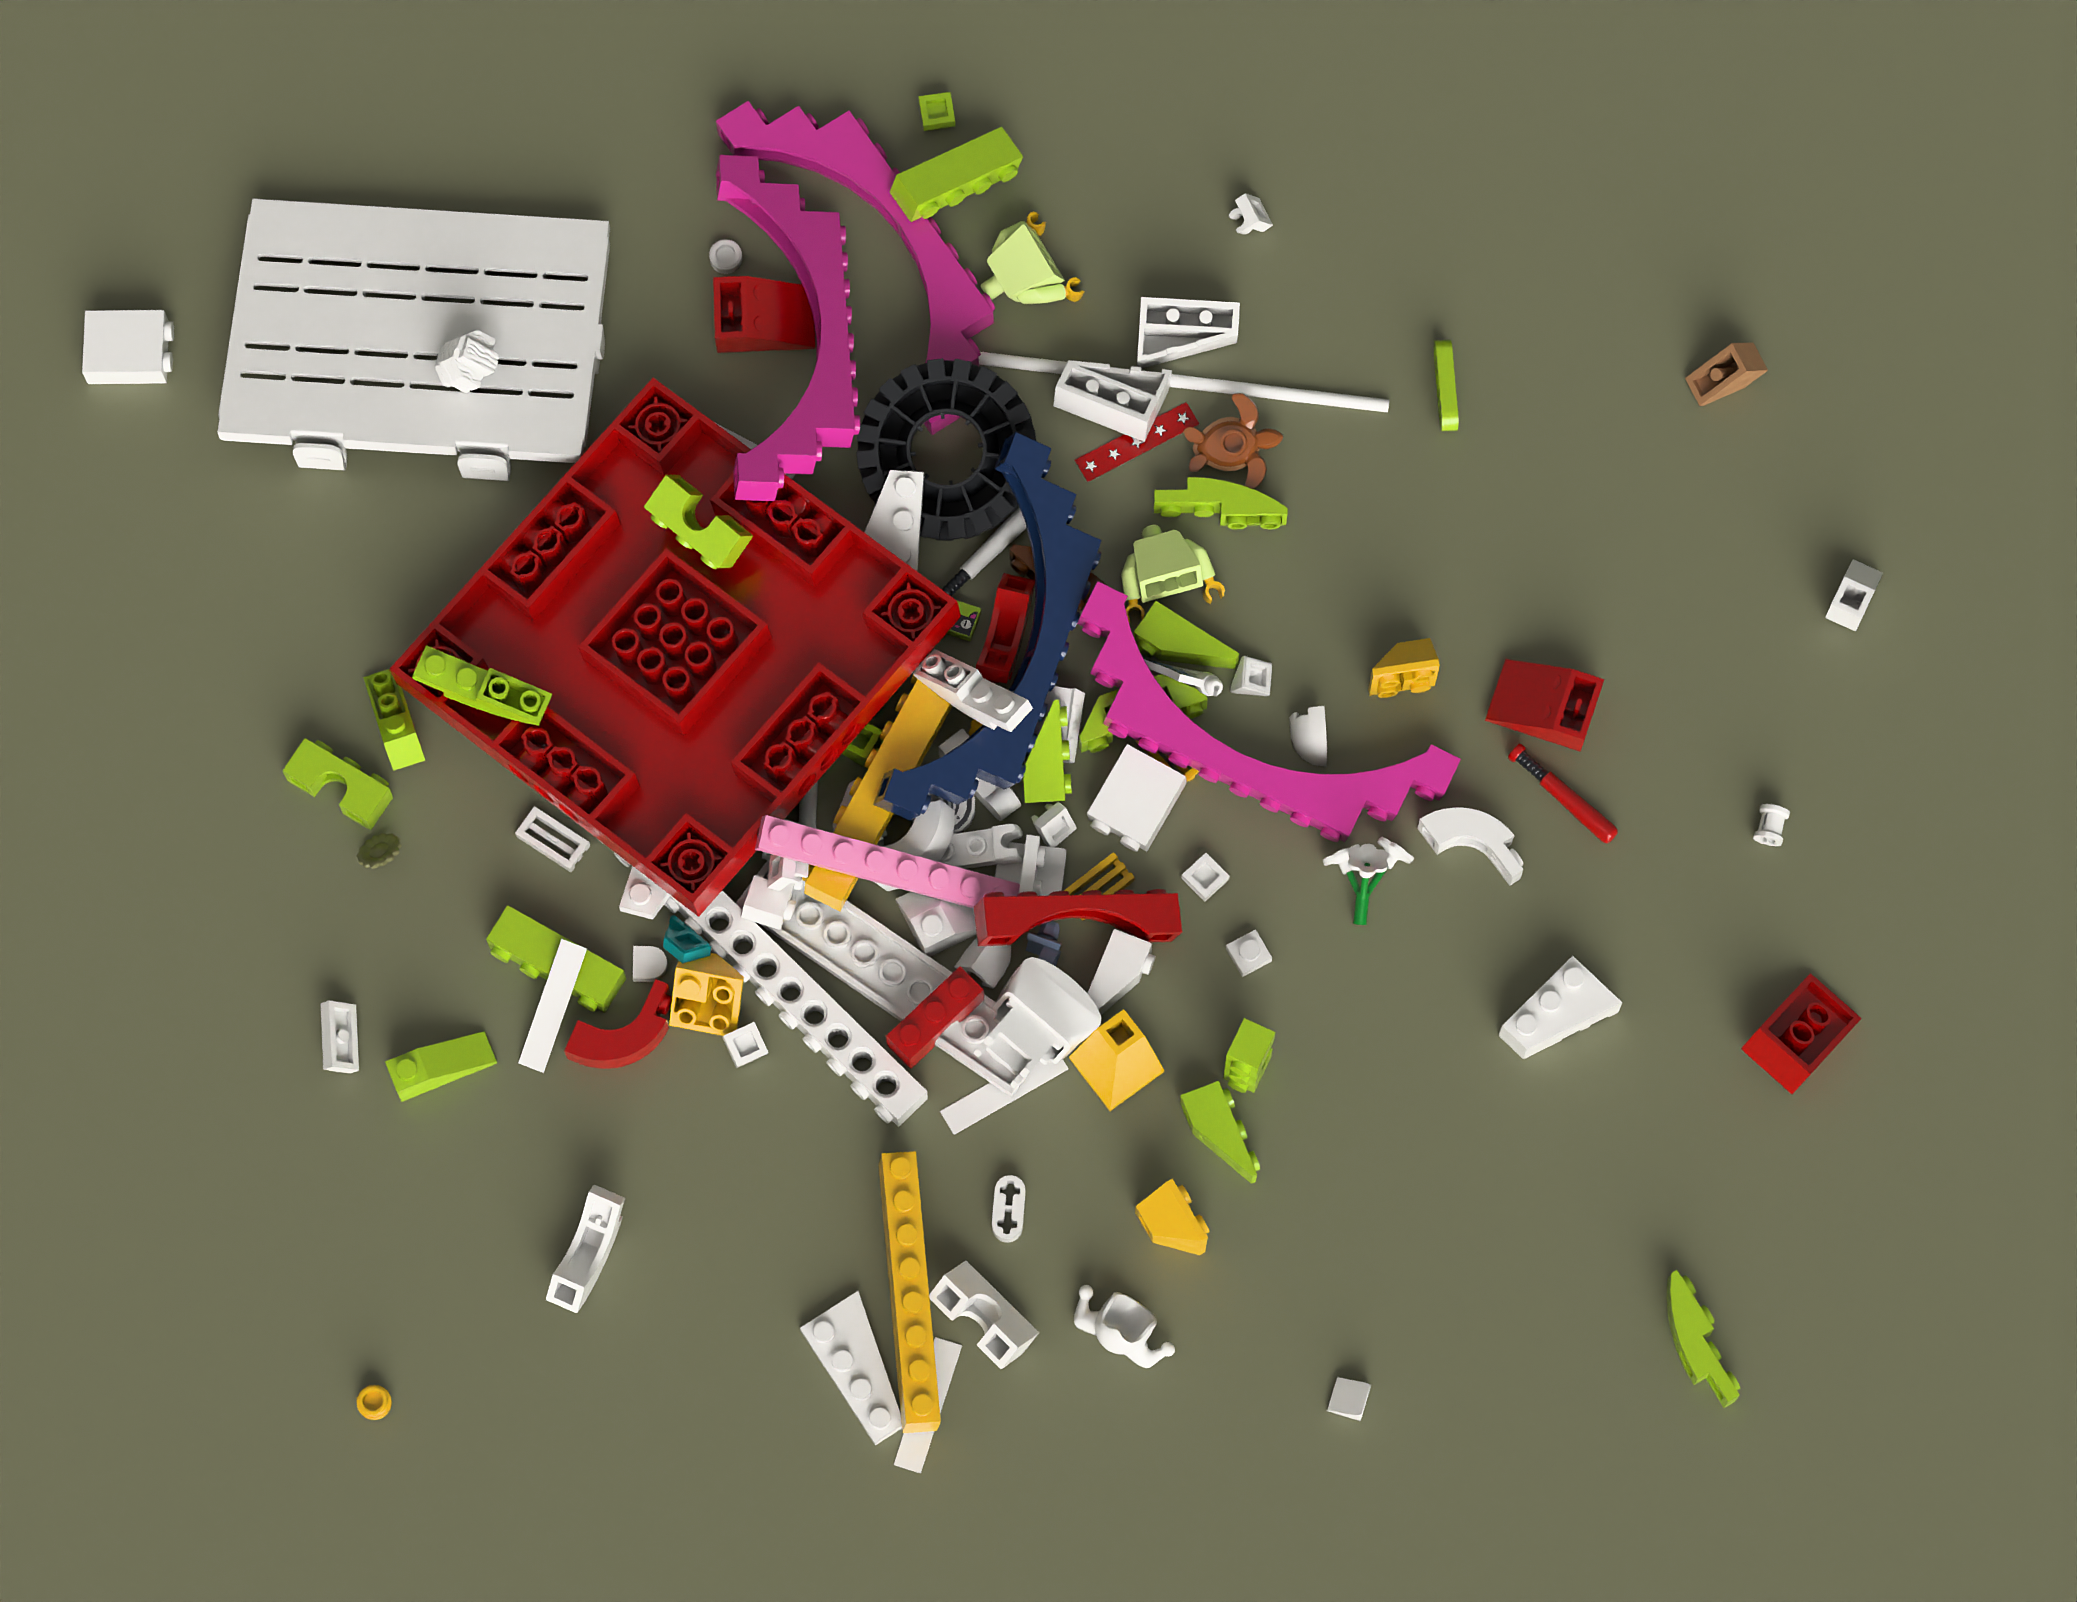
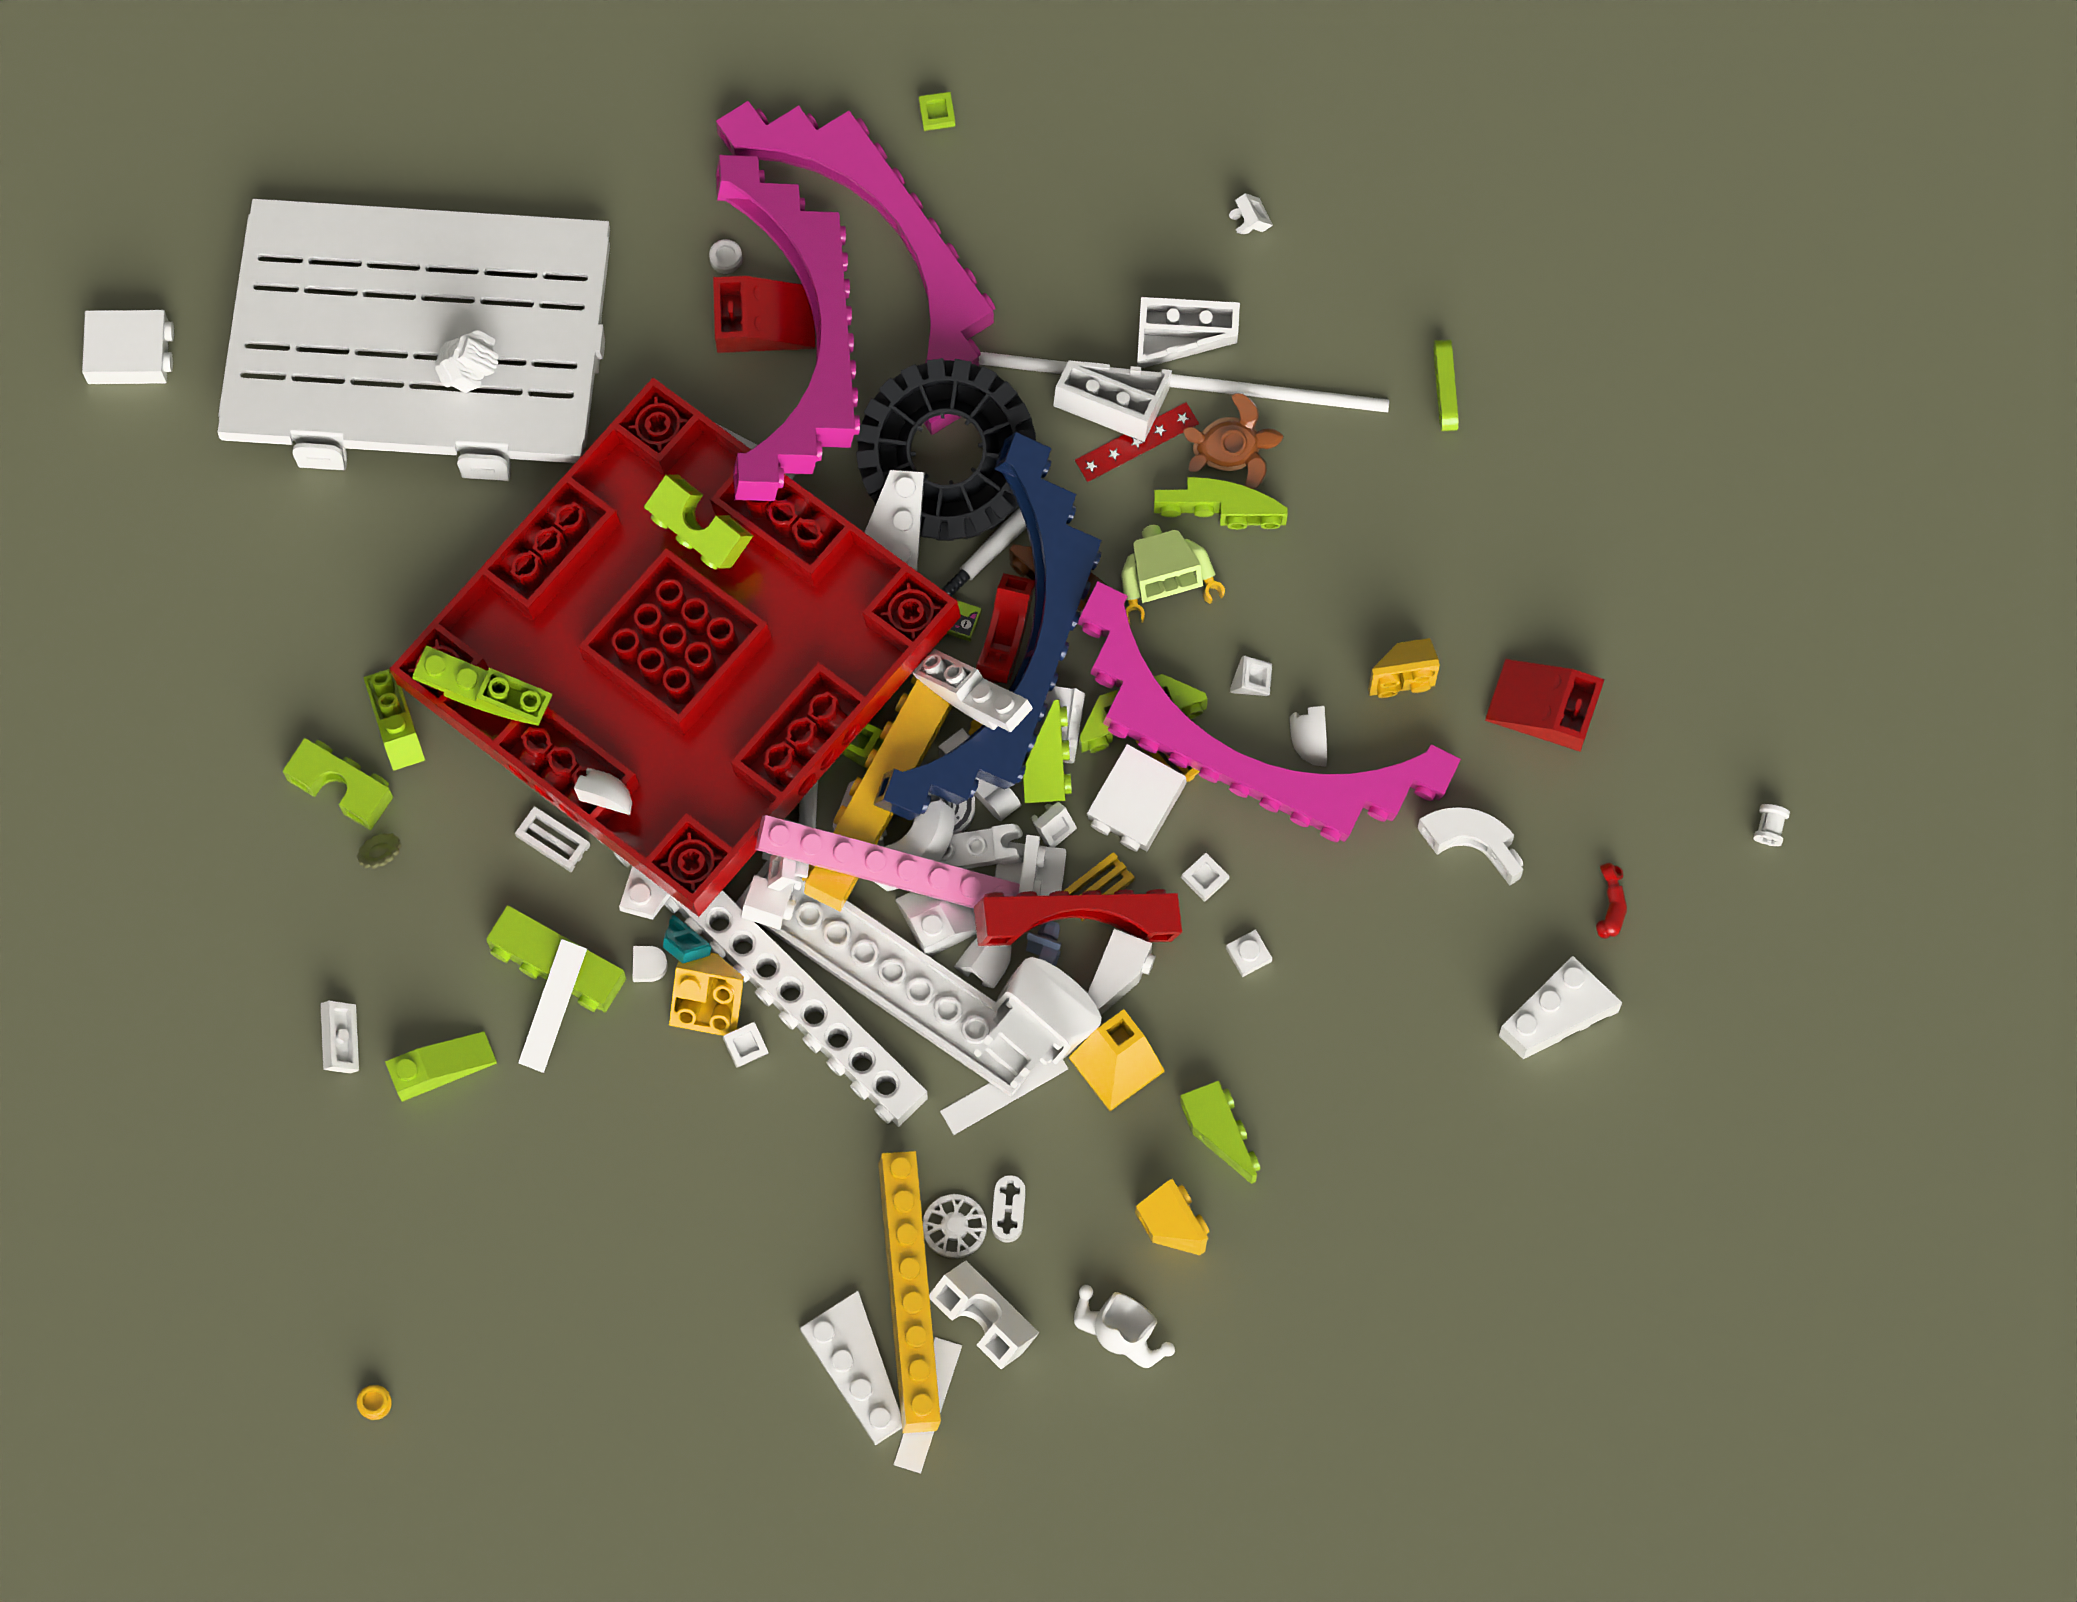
(588, 1250): white arch -> none
(604, 791): none -> white brick
(626, 1045): red arch -> none
(946, 1004): red arch -> none
(954, 1226): none -> white wheel
(956, 175): lime brick -> none
(1025, 267): yellowish green torso -> none
(1177, 640): lime slope -> none
(1203, 681): white arm -> none
(1248, 1056): lime arch -> none
(1349, 1398): white slope -> none
(1367, 861): white plant -> none
(1575, 804): red piece -> none
(1617, 908): none -> red arm
(1689, 1328): lime slope -> none
(1726, 373): medium nougat slope -> none
(1801, 1033): red slope -> none
(1854, 595): white slope -> none

